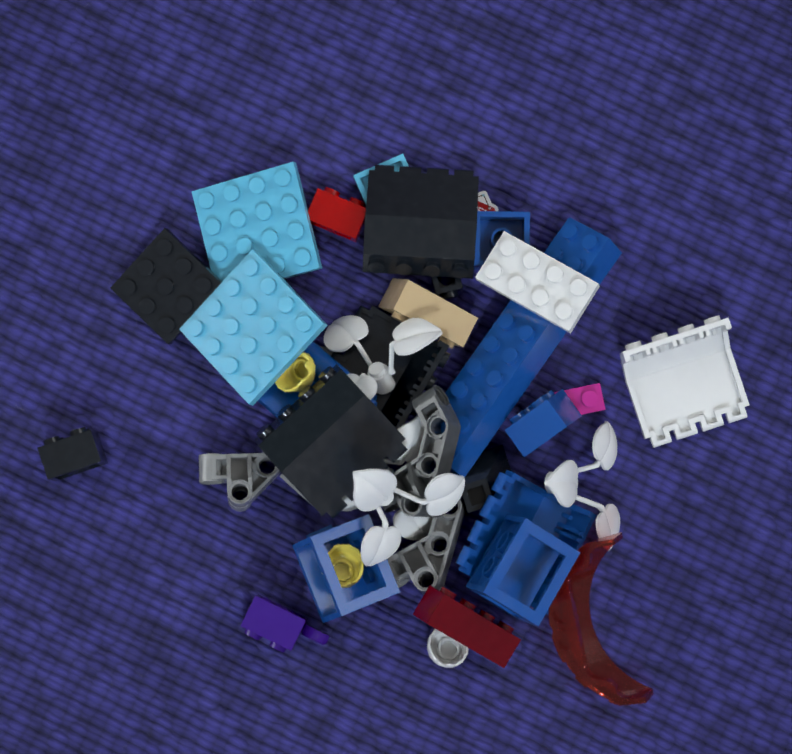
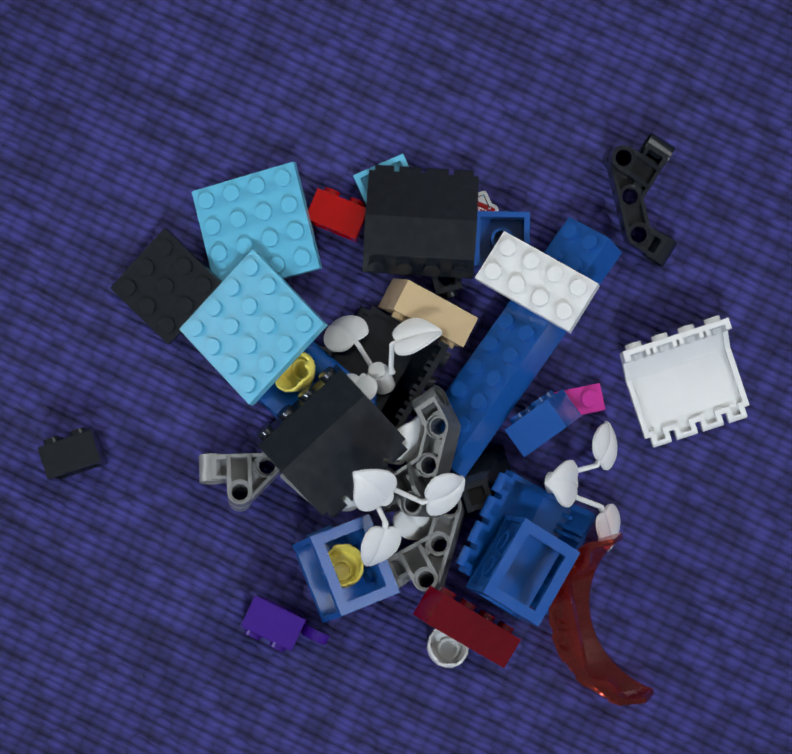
(638, 175): none -> black connector

